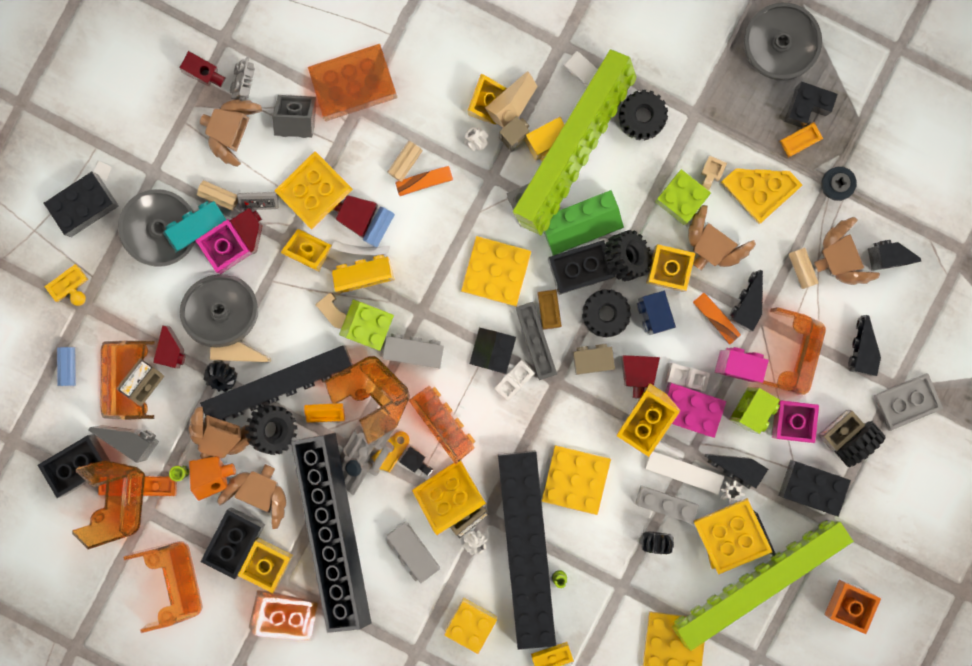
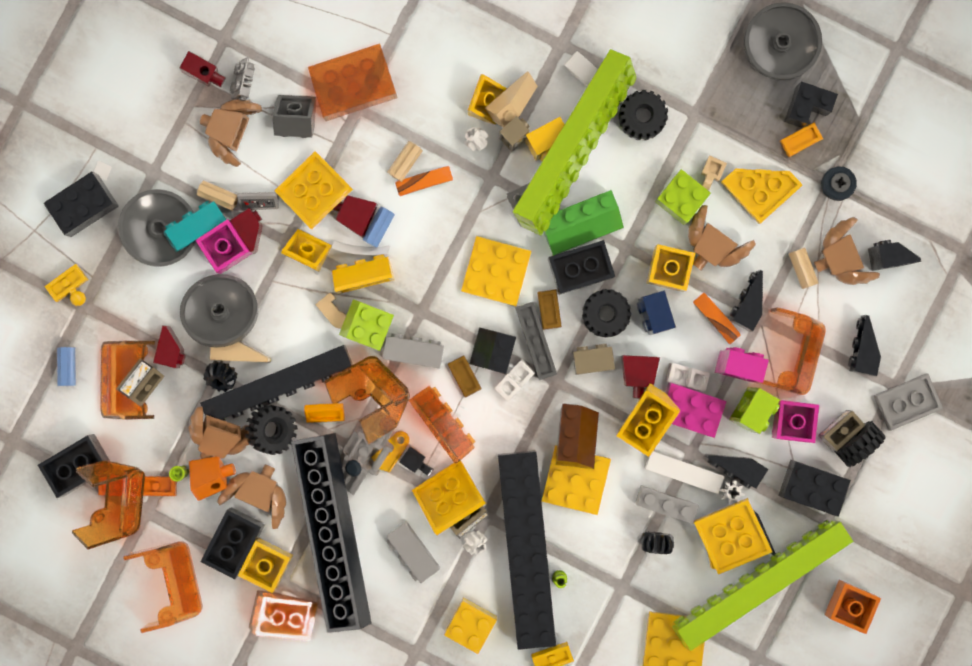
(130, 442): dark grey slope -> none
(464, 376): none -> pearl gold tile
(577, 436): none -> reddish brown slope
(628, 245): black tyre -> none

